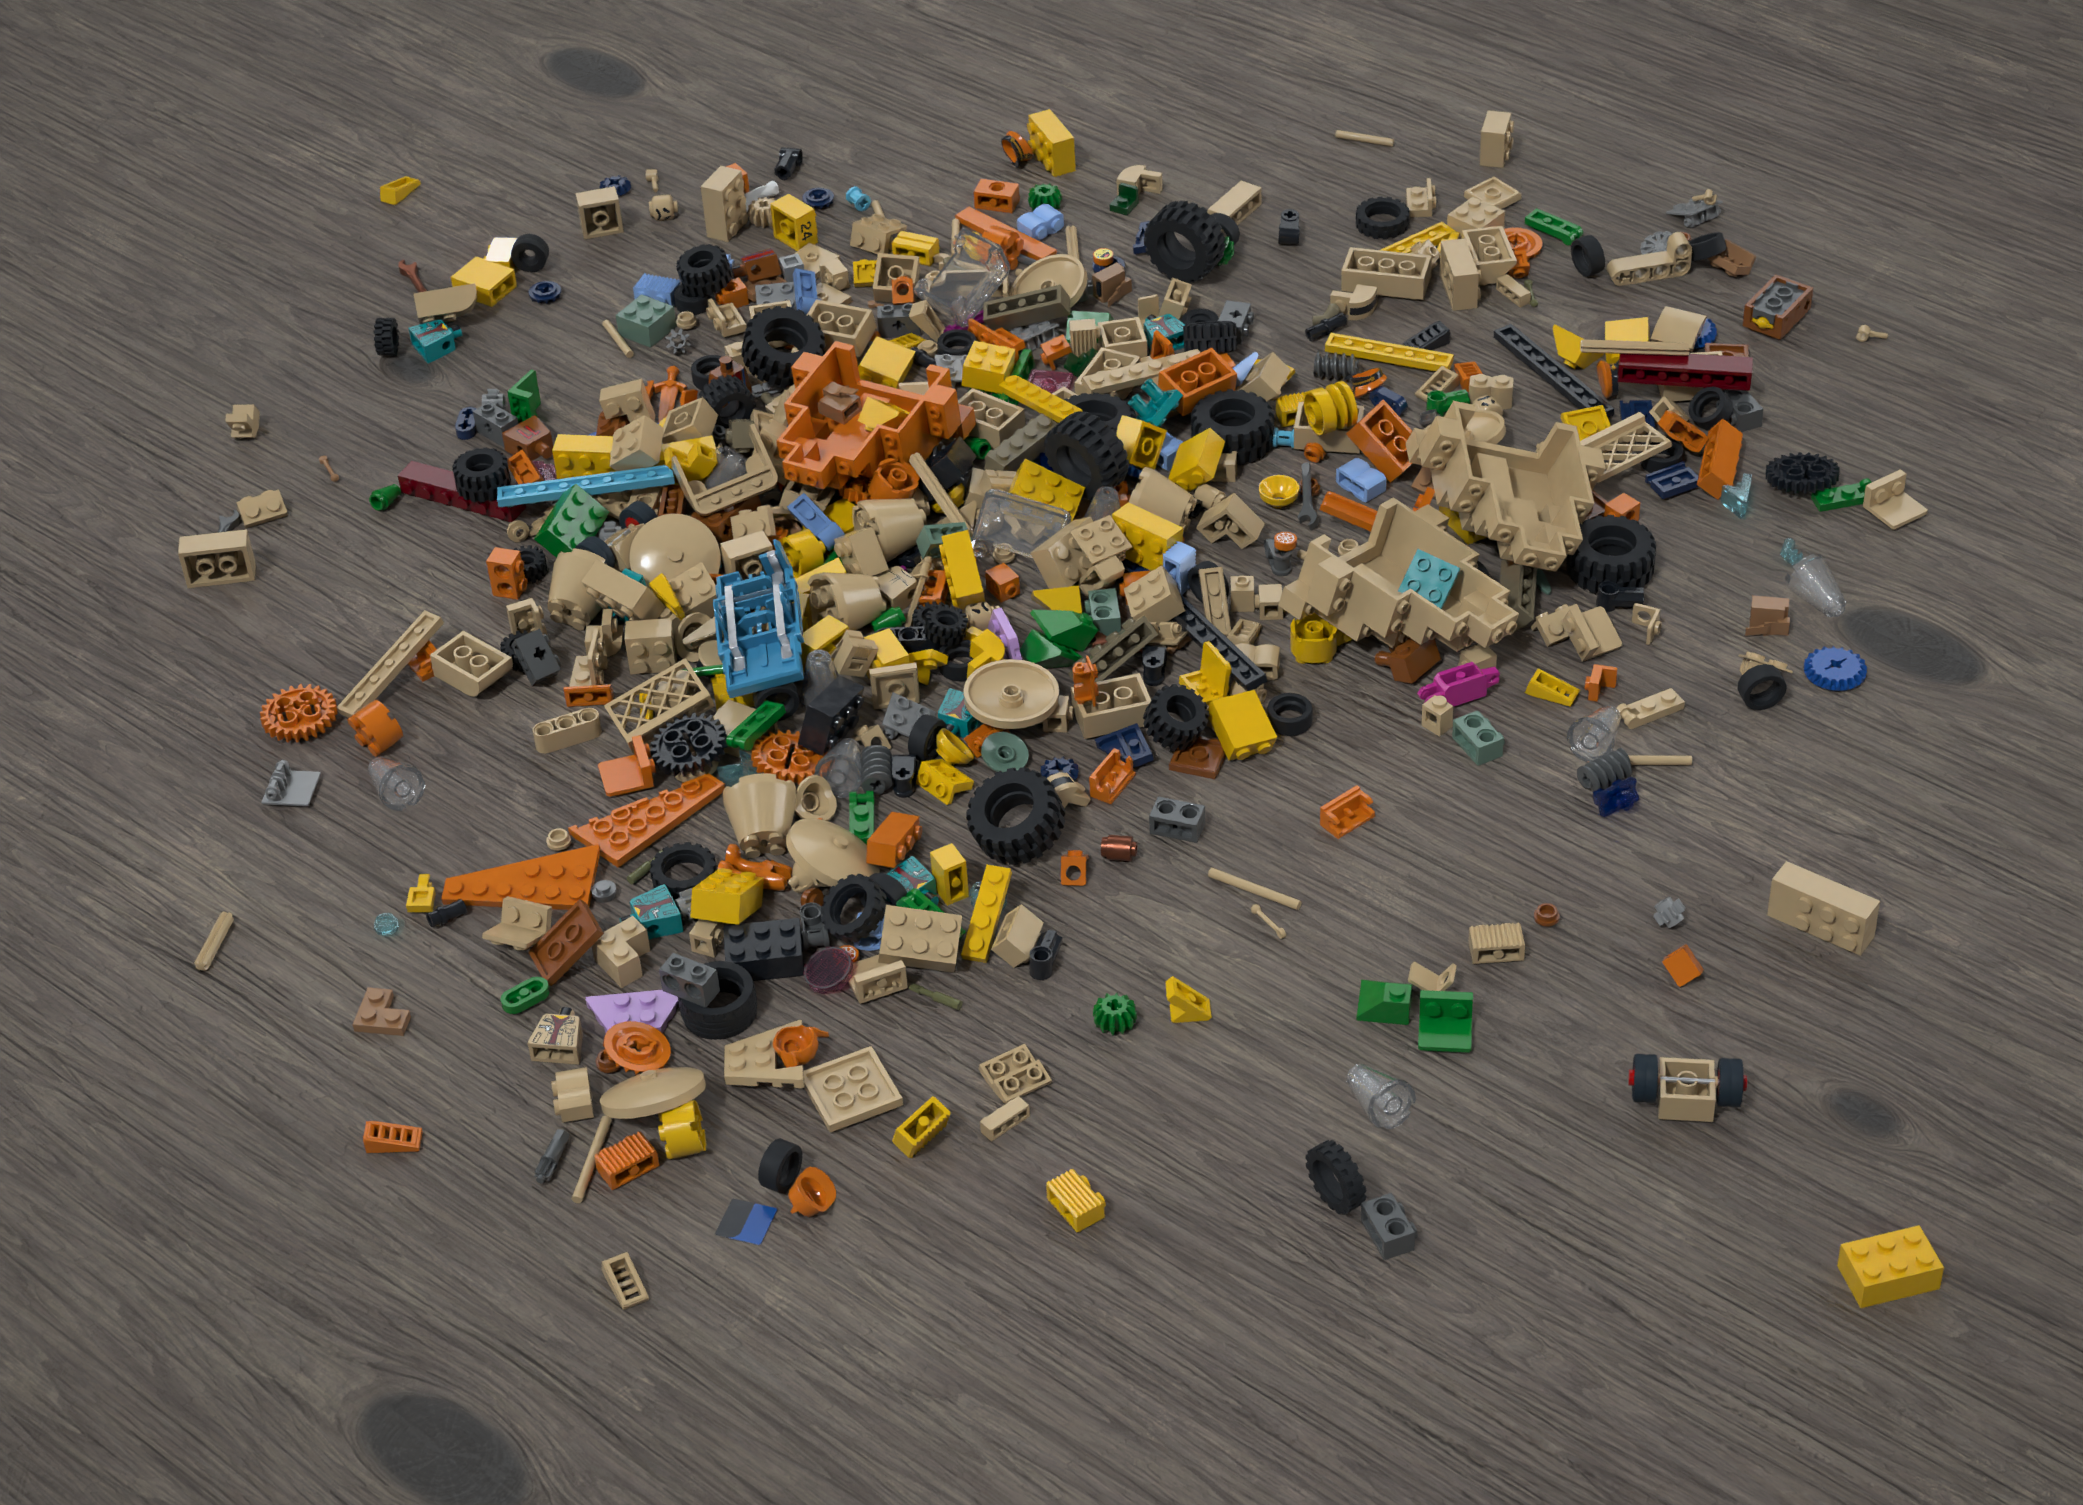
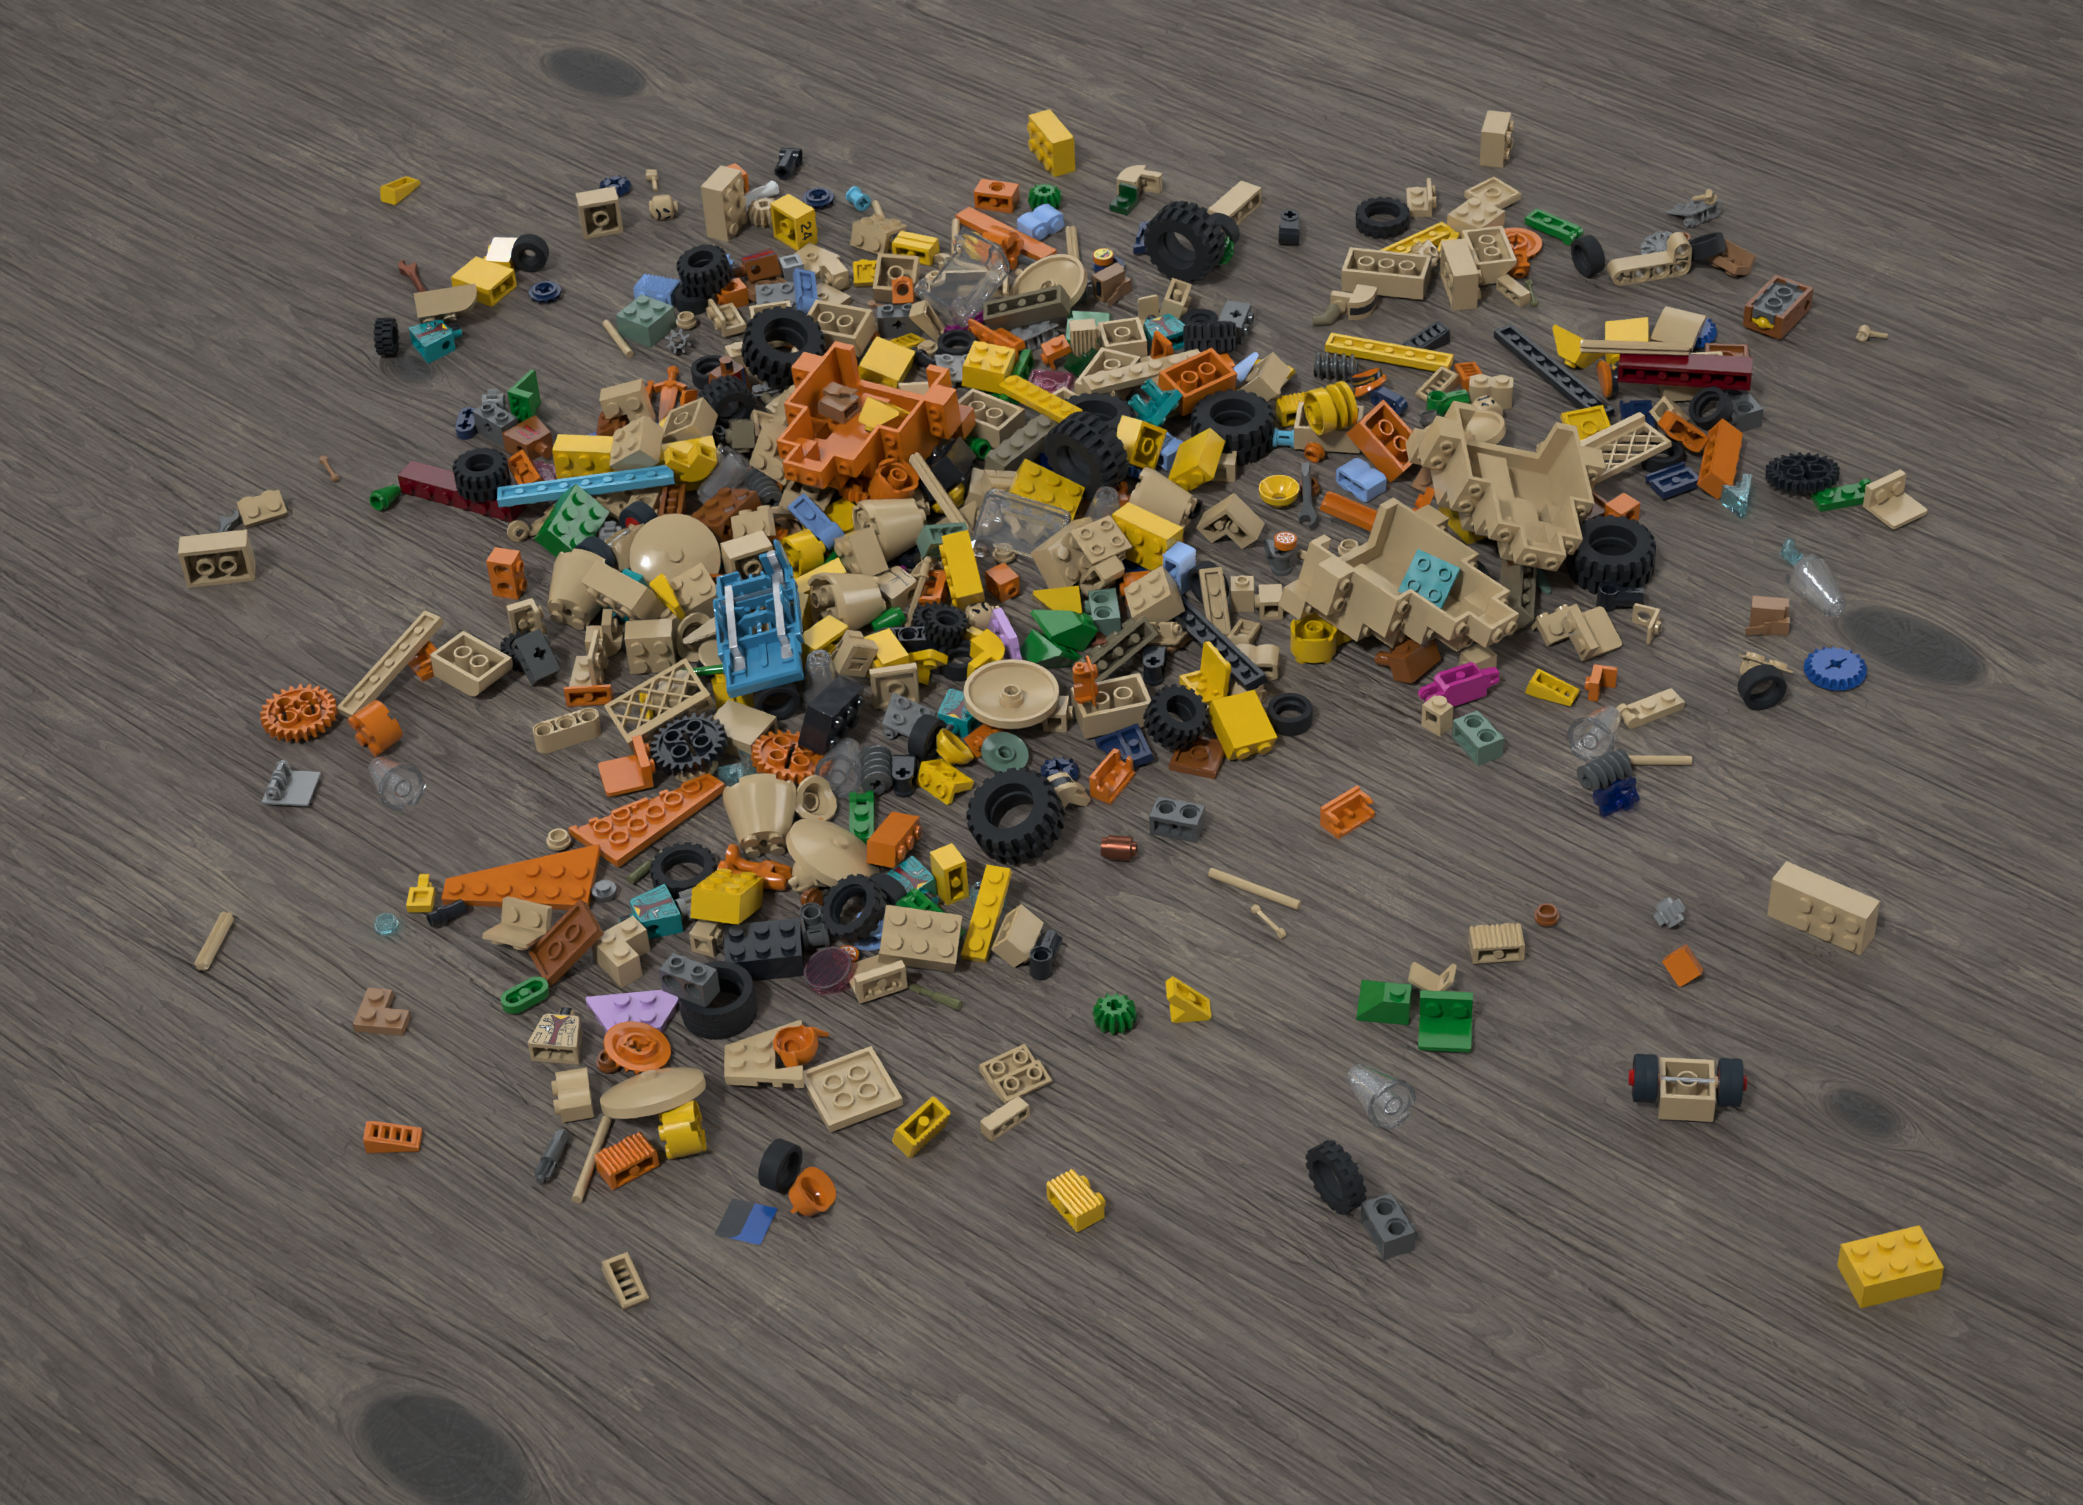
(243, 421): tan brick -> none
(534, 563): black tyre -> none
(755, 725): green plate -> none
(759, 478): tan windscreen -> none
(866, 734): tan bracket -> none
(1016, 148): piece -> none
(1075, 858): orange bracket -> none
(1209, 495): tan brick -> none
(1326, 326): black pin -> none
(1364, 138): tan bar -> none

